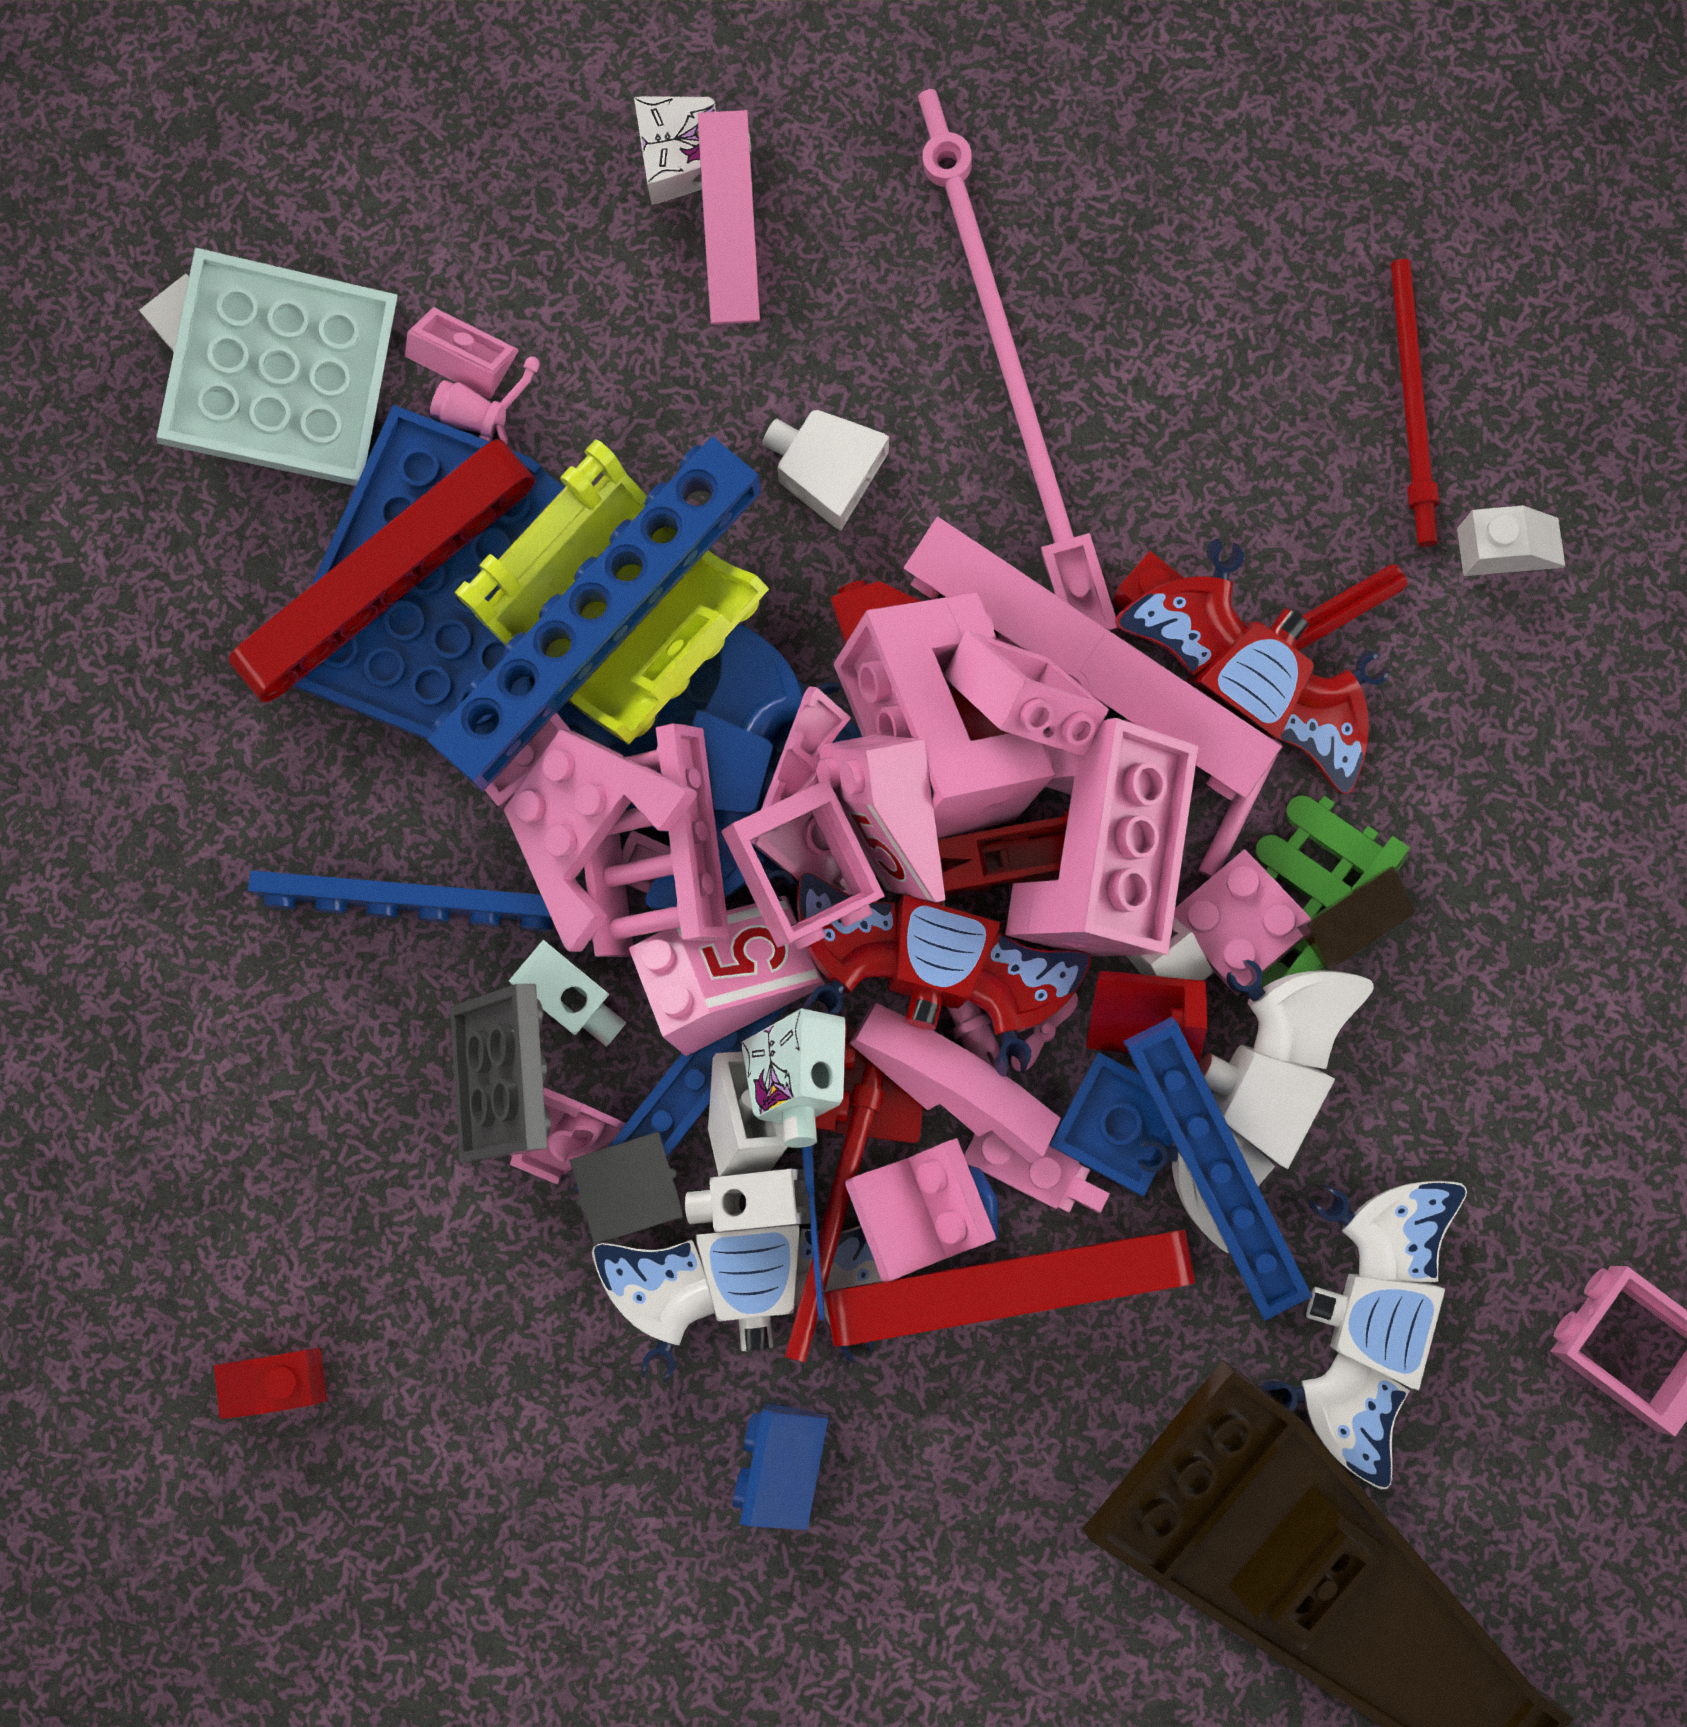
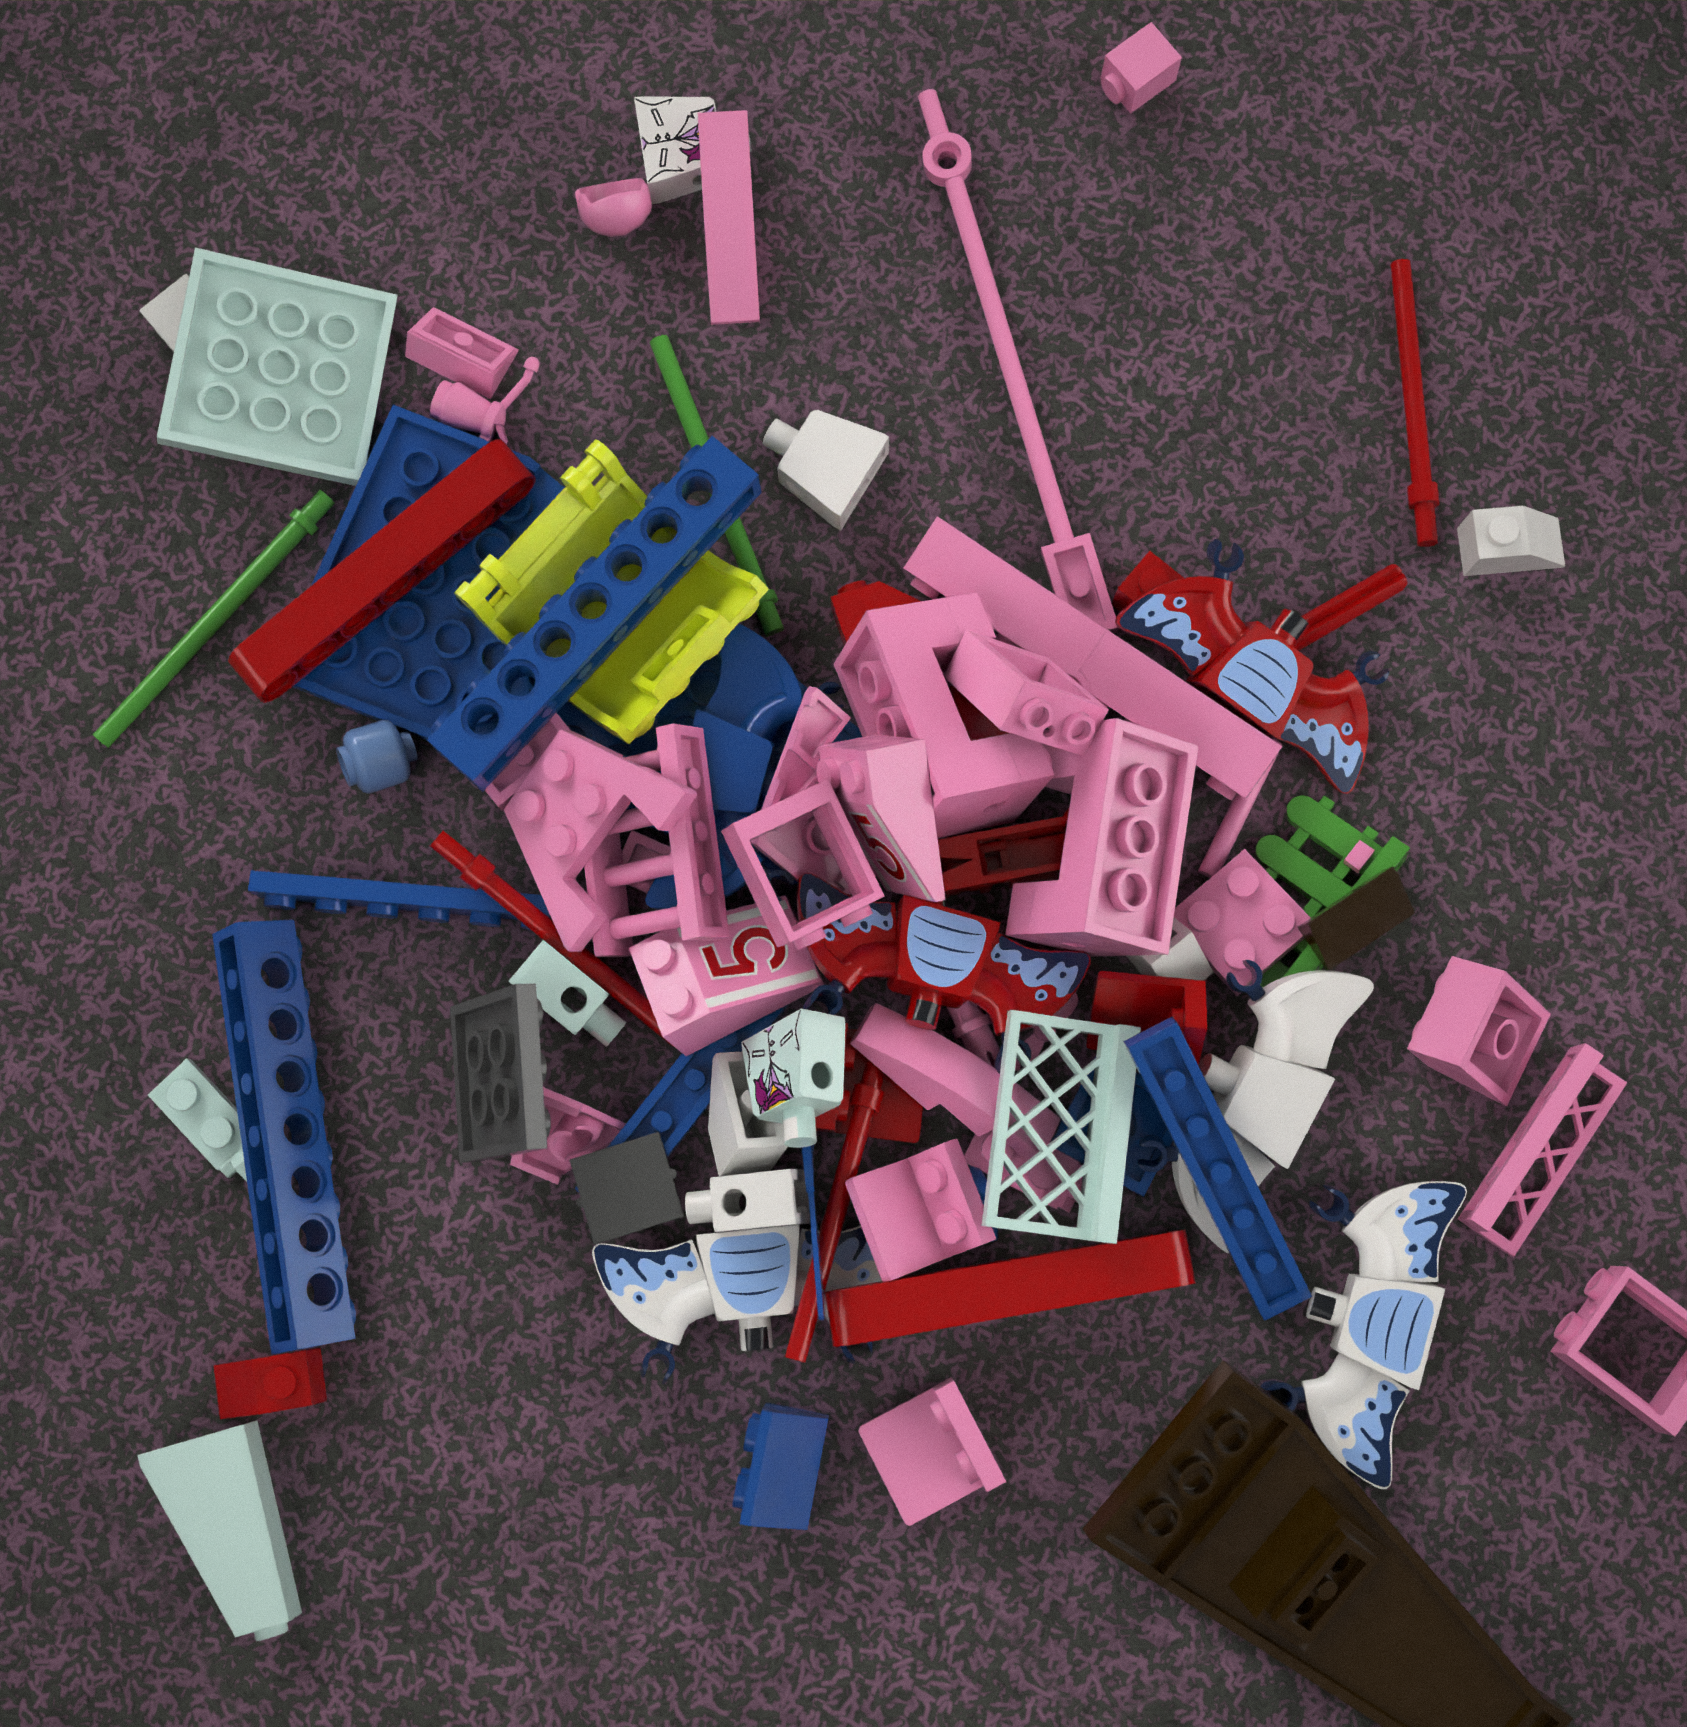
(202, 1116): none -> light aqua hinge
(230, 1524): none -> light aqua slope
(267, 1153): none -> blue brick
(301, 524): none -> bright green bar
(376, 756): none -> medium blue head
(480, 873): none -> red bar
(614, 206): none -> bright pink hair
(697, 435): none -> bright green bar
(930, 1452): none -> bright pink bracket
(1106, 1134): none -> light aqua fence
(1139, 68): none -> bright pink brick
(1359, 856): none -> bright pink piece
(1479, 1028): none -> bright pink slope
(1532, 1138): none -> bright pink fence

